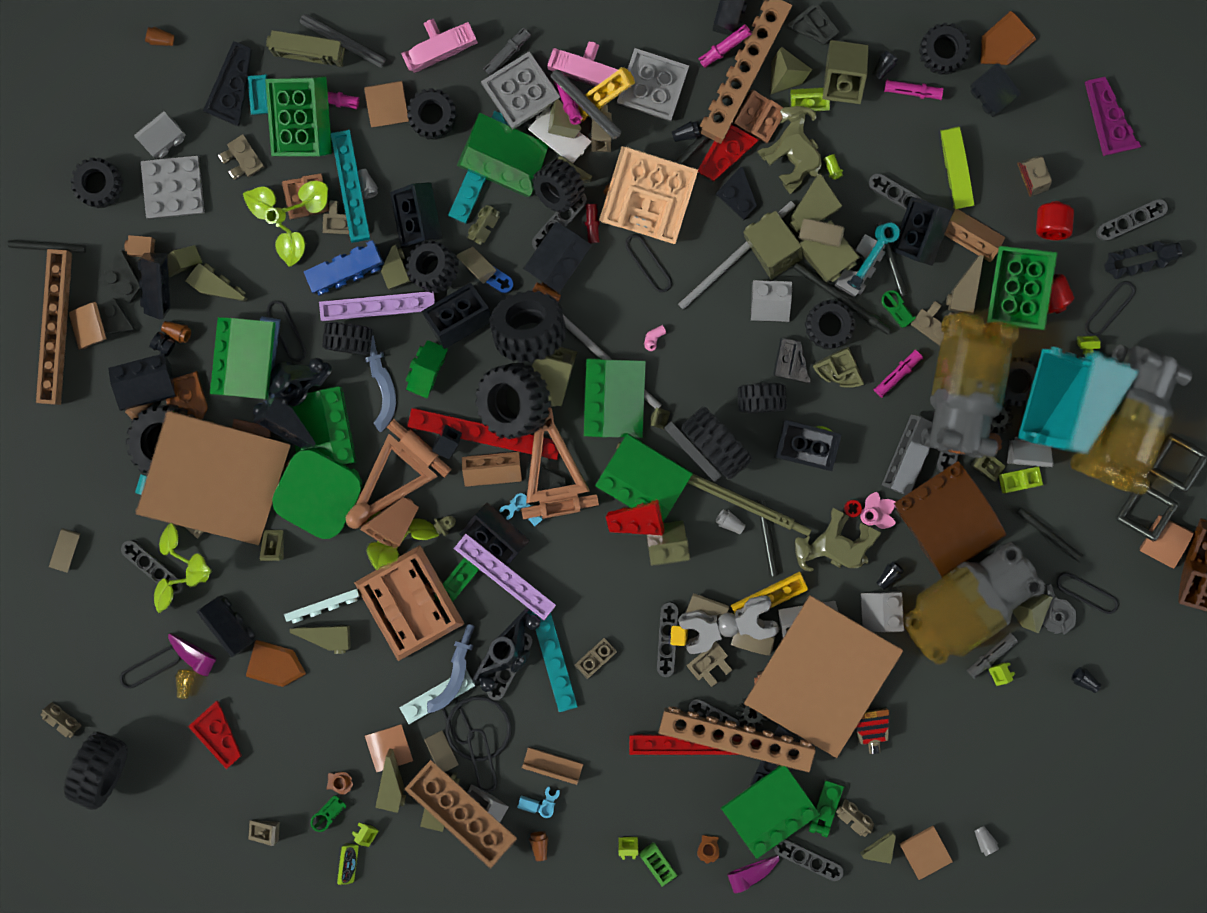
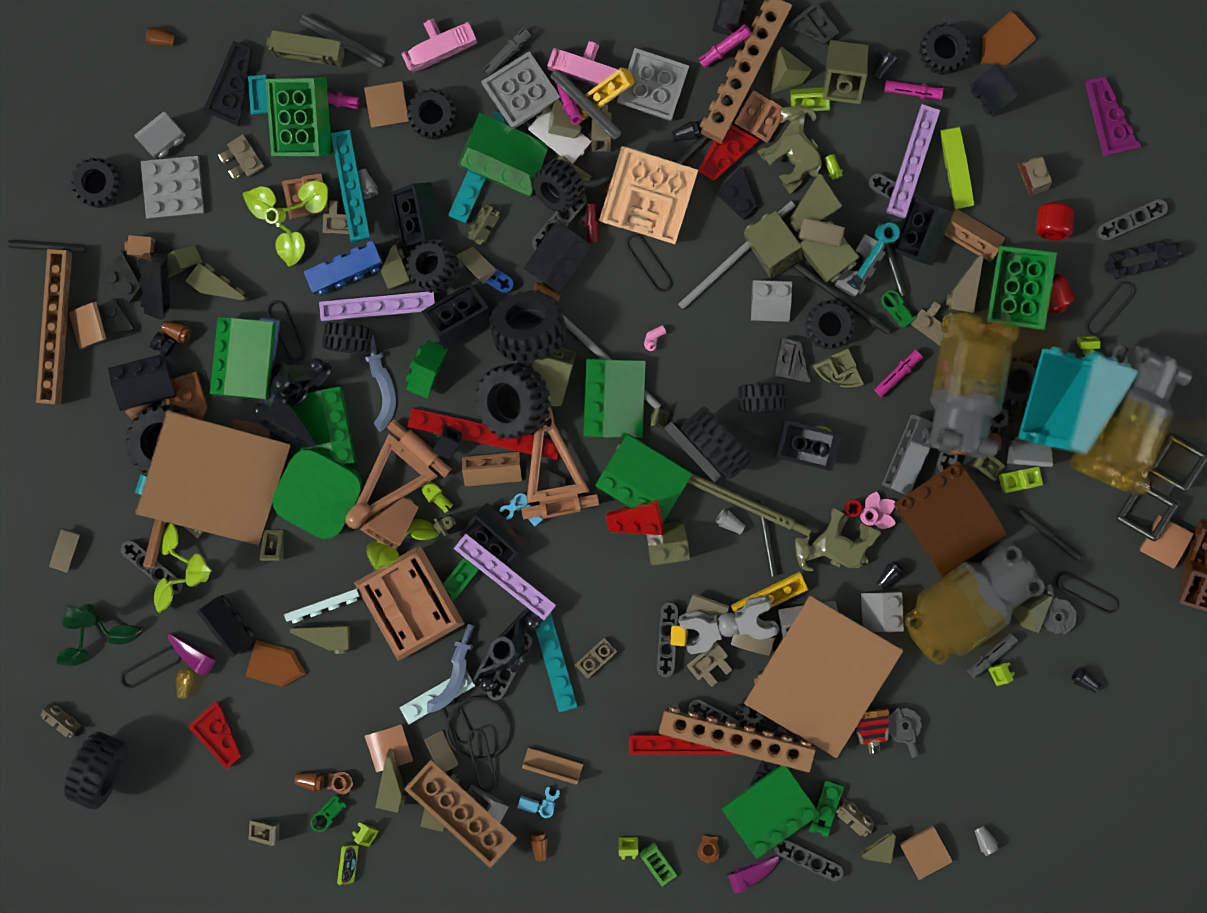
(86, 617): none -> dark green plant
(154, 544): none -> nougat axle
(310, 781): none -> dark orange cone
(435, 495): none -> lime piece
(904, 727): none -> dark grey piece
(913, 161): none -> lavender plate

